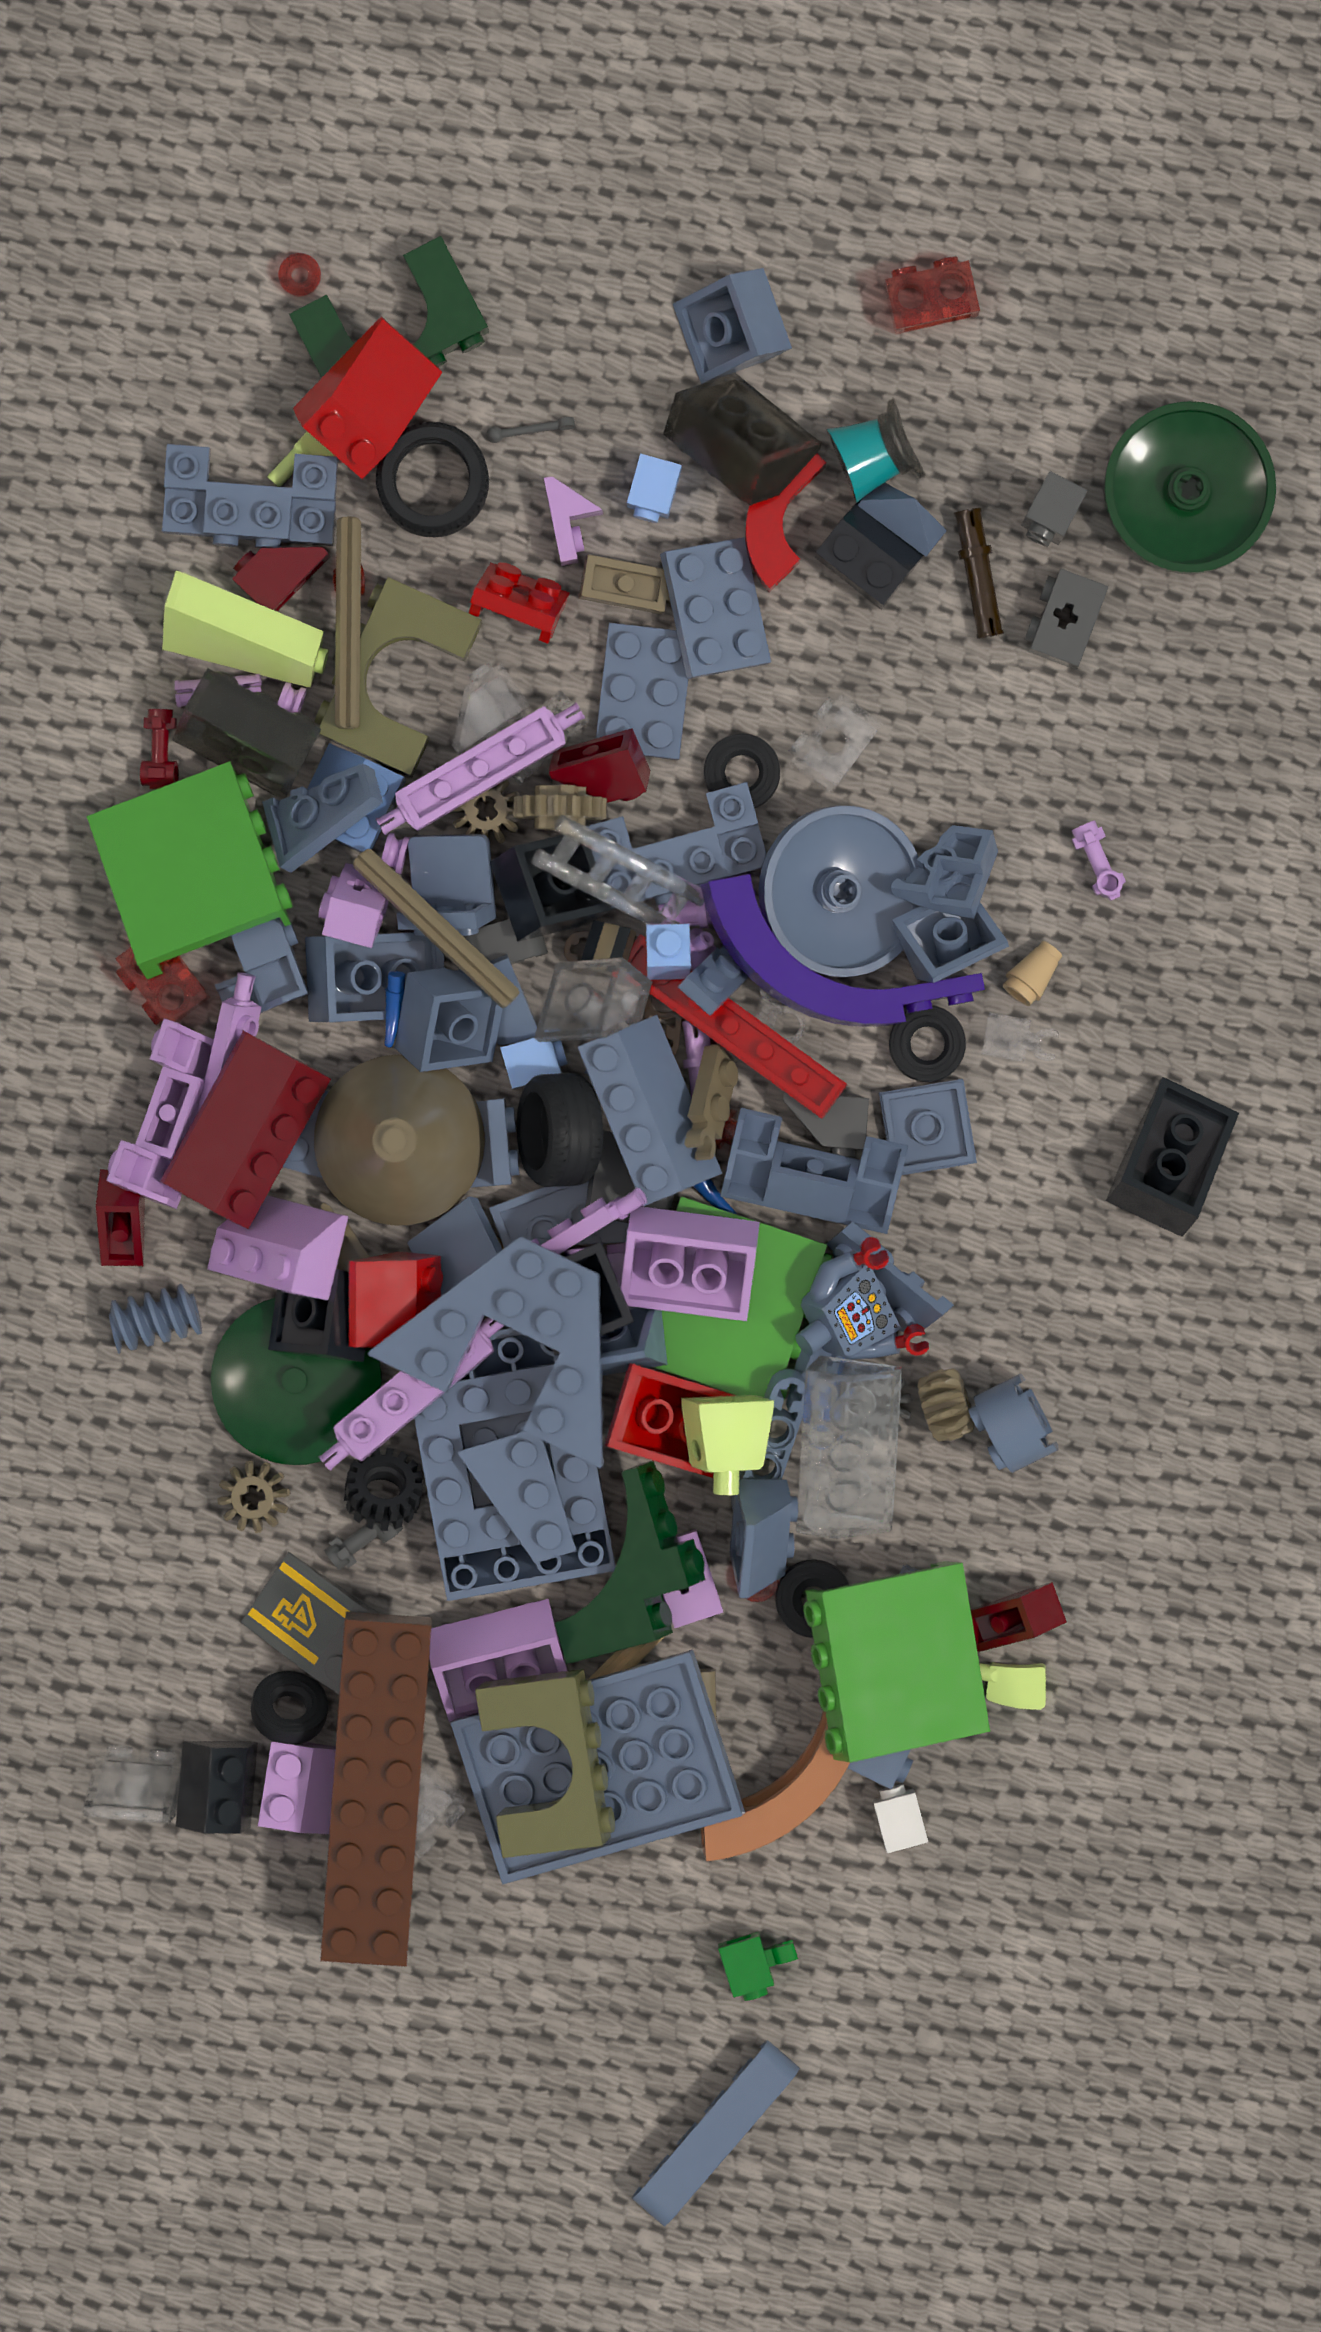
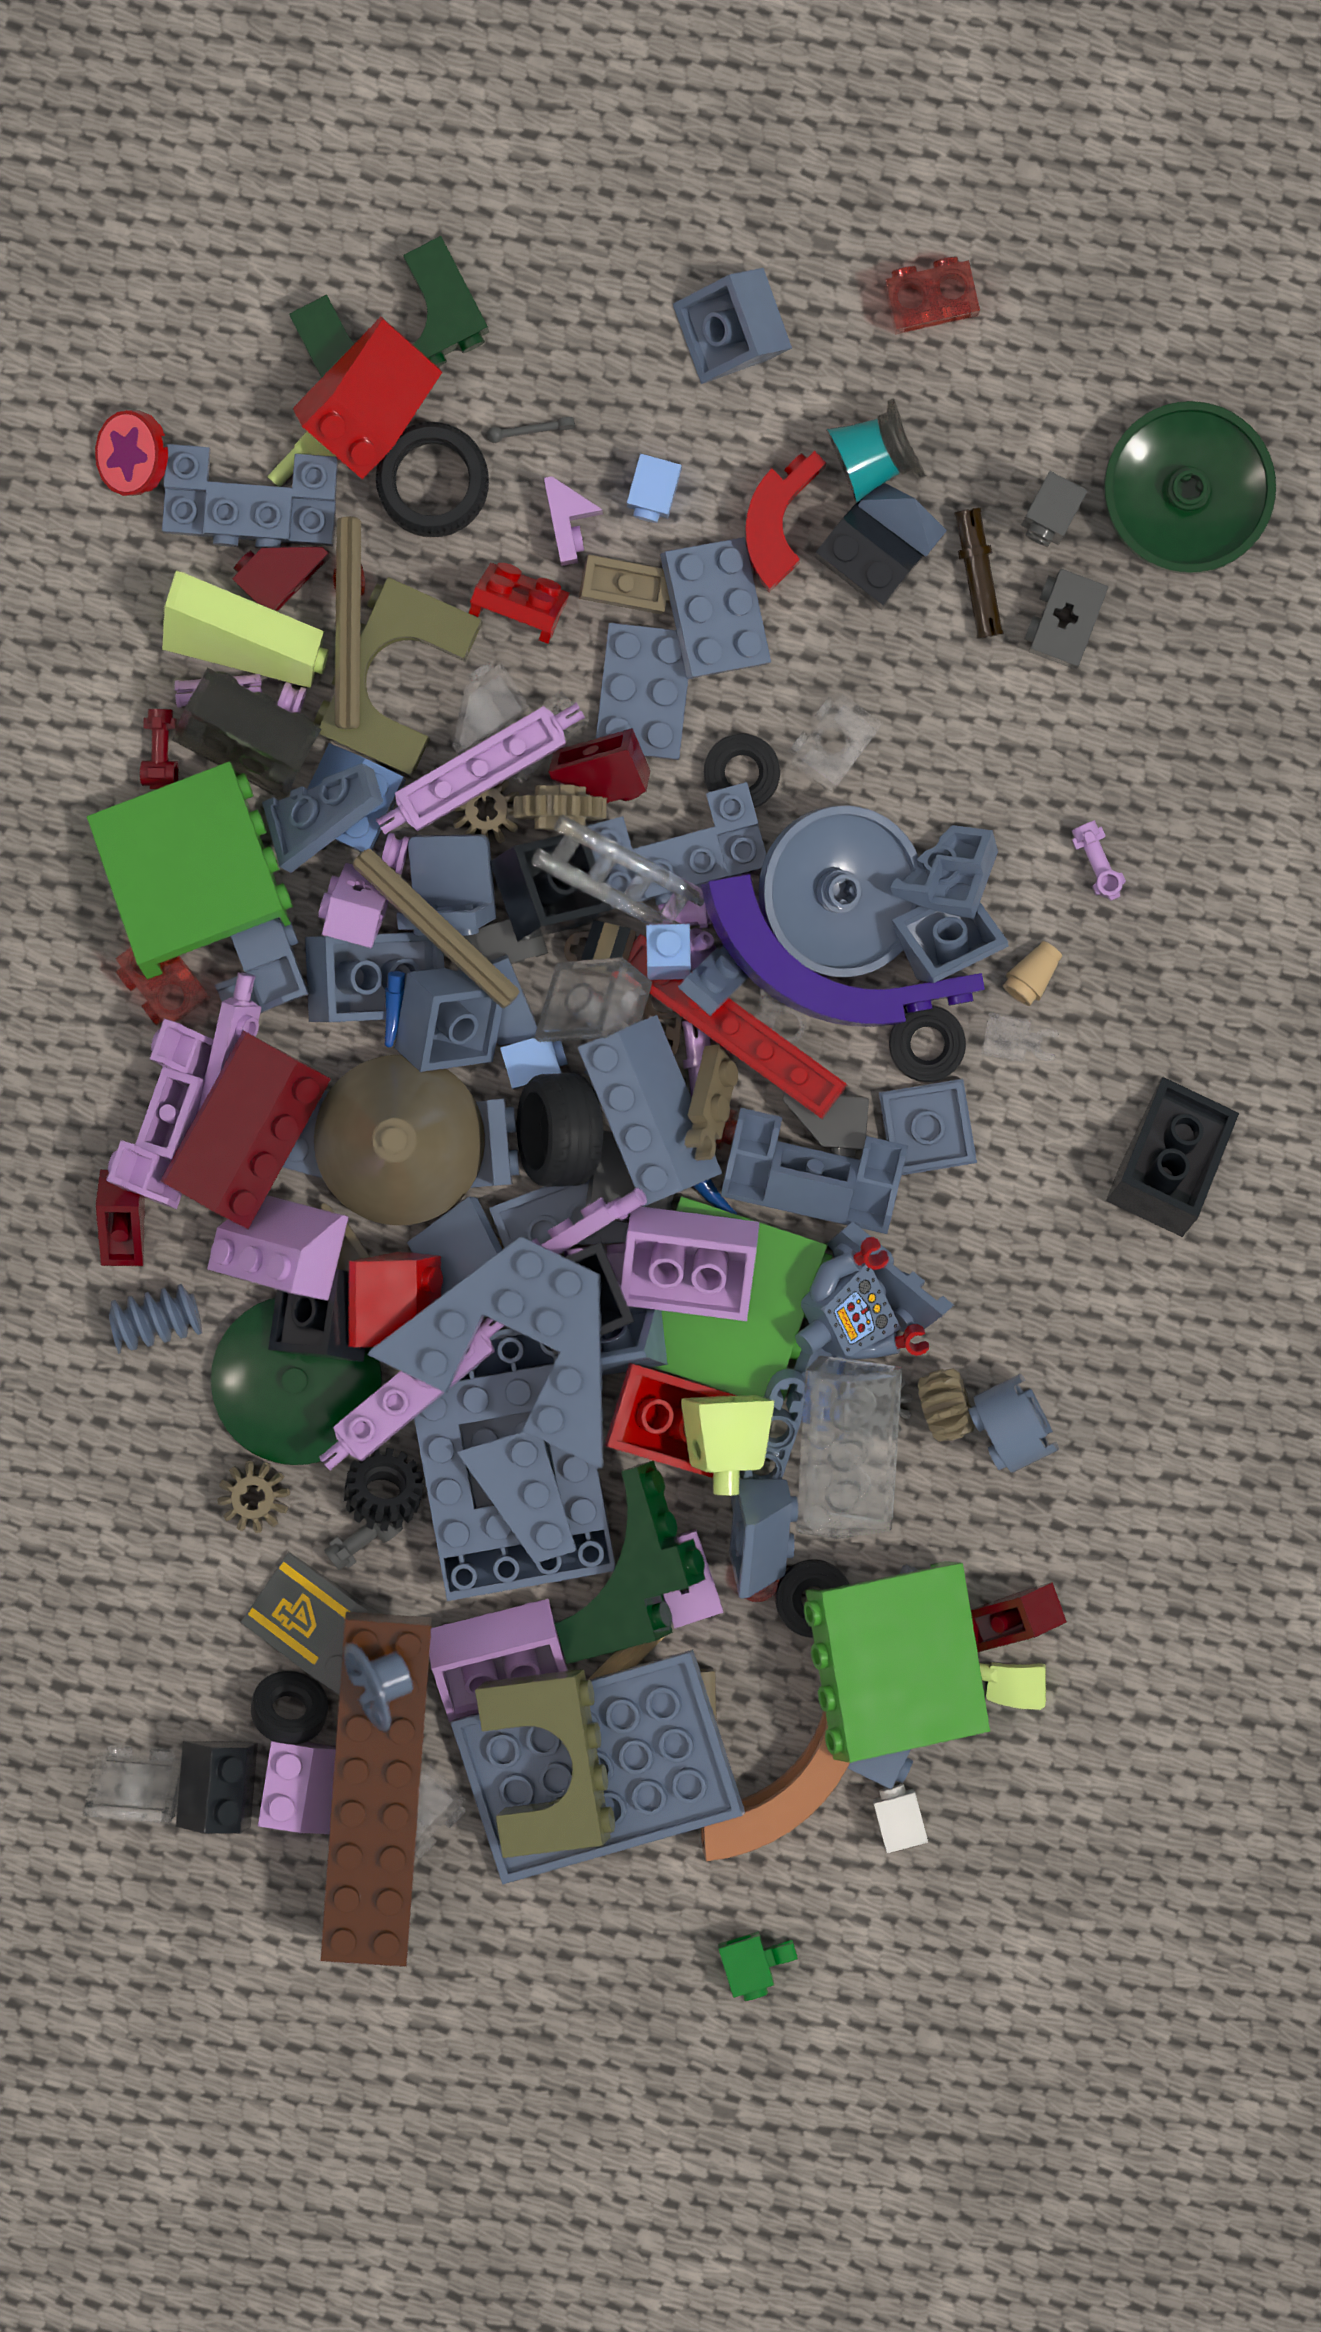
(131, 453): none -> tile
(296, 261): clear red plate -> none
(383, 1680): none -> sand blue wheel
(716, 2134): sand blue beam -> none
(740, 437): clear smoke slope -> none

